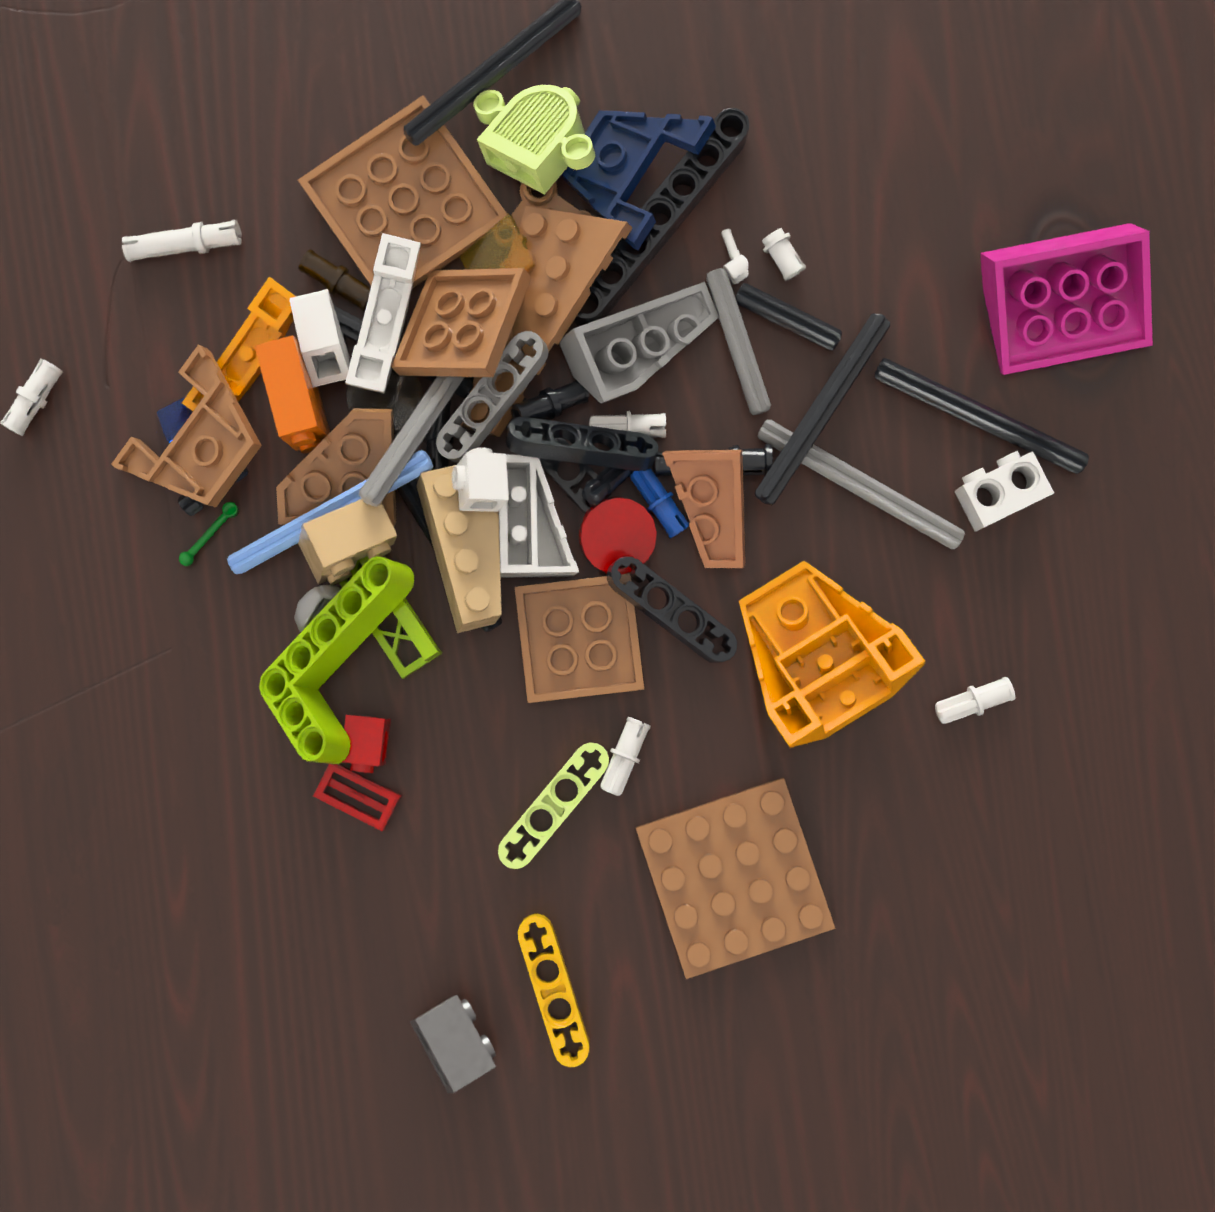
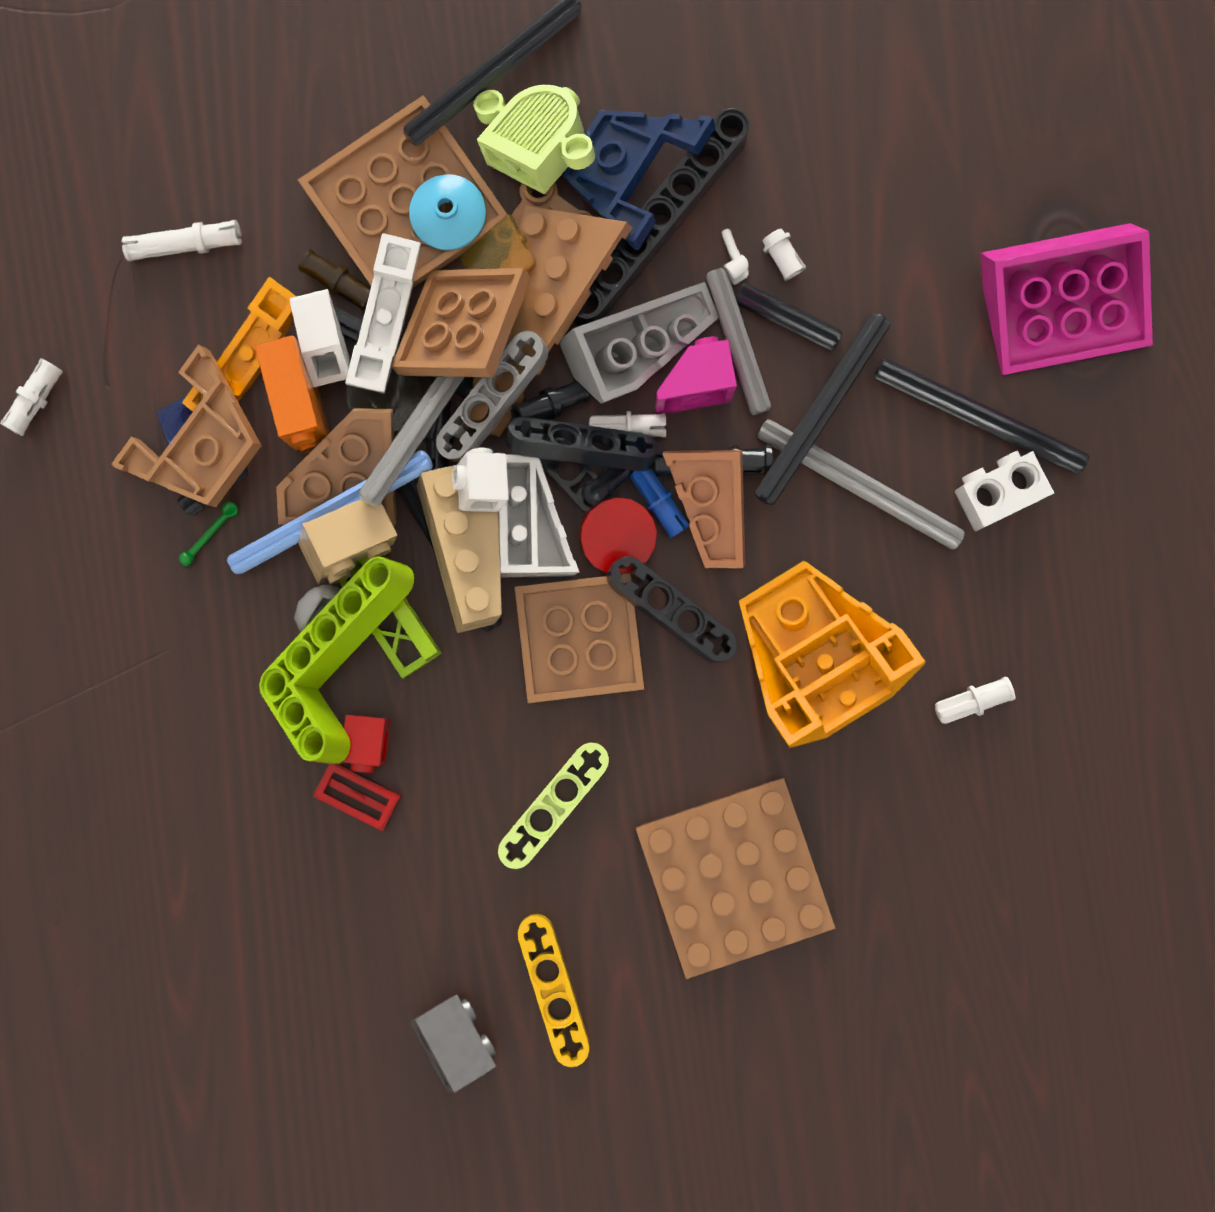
(450, 229): none -> medium azure dish
(624, 756): white axle -> none
(699, 378): none -> dark pink slope

